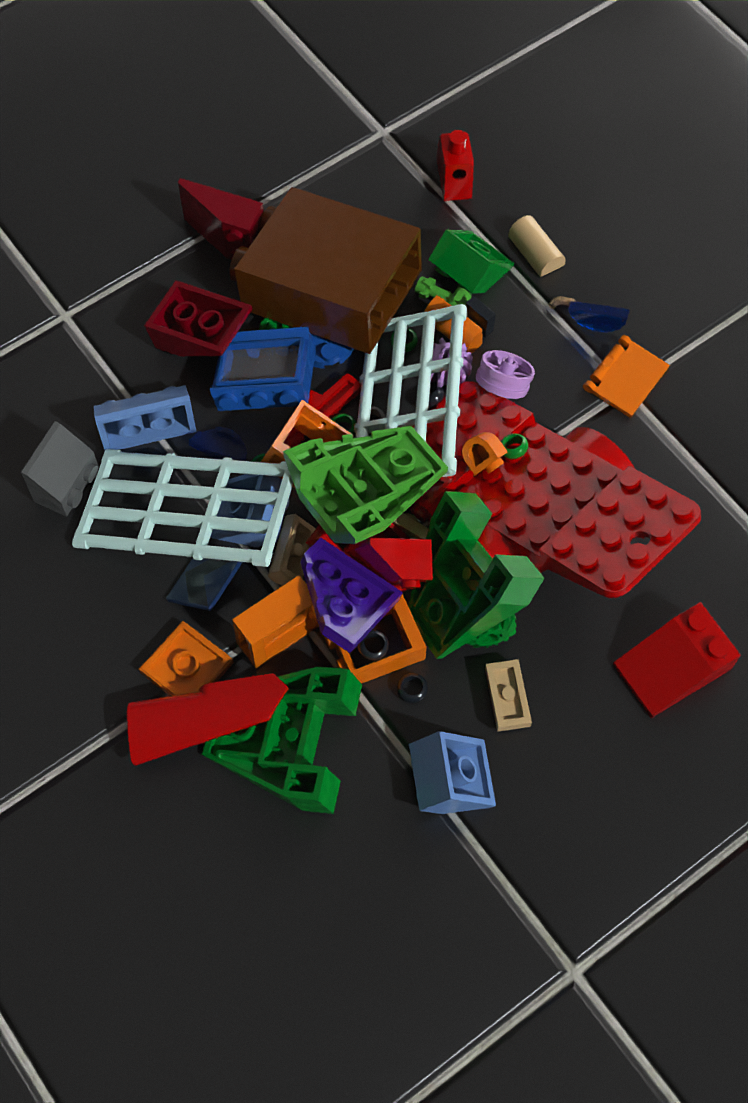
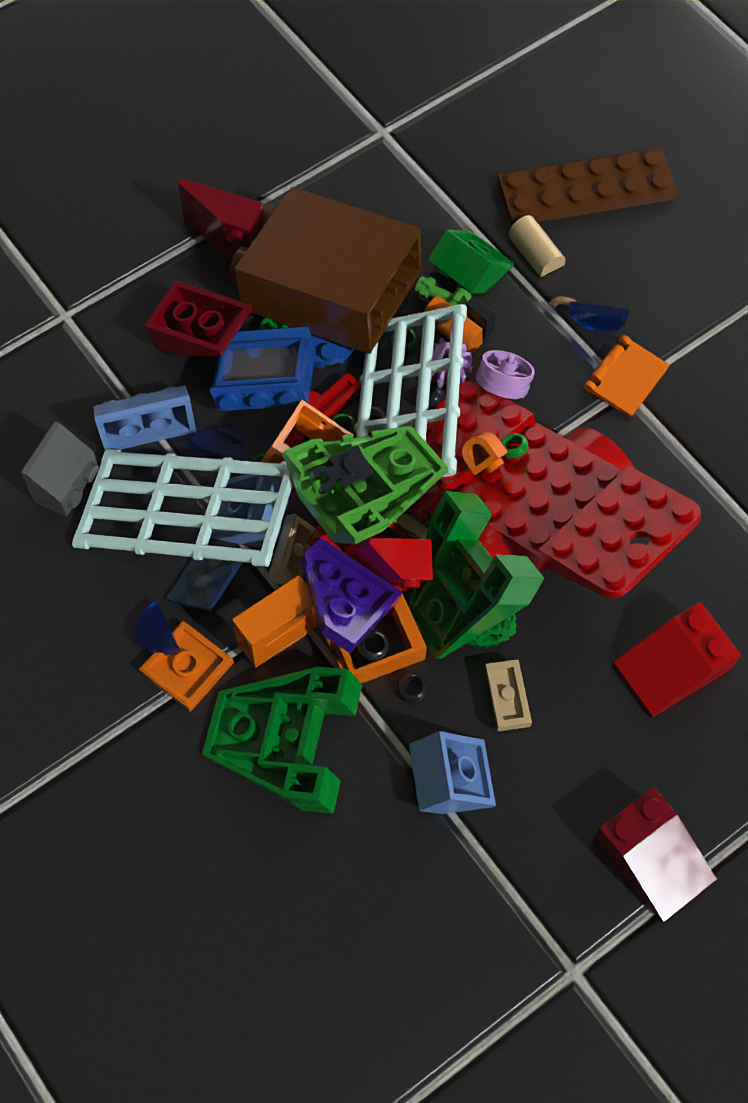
(155, 632): none -> clear blue tile
(188, 719): red panel -> none
(345, 469): none -> black plate
(454, 154): red torso -> none
(587, 186): none -> reddish brown plate
(656, 854): none -> slope

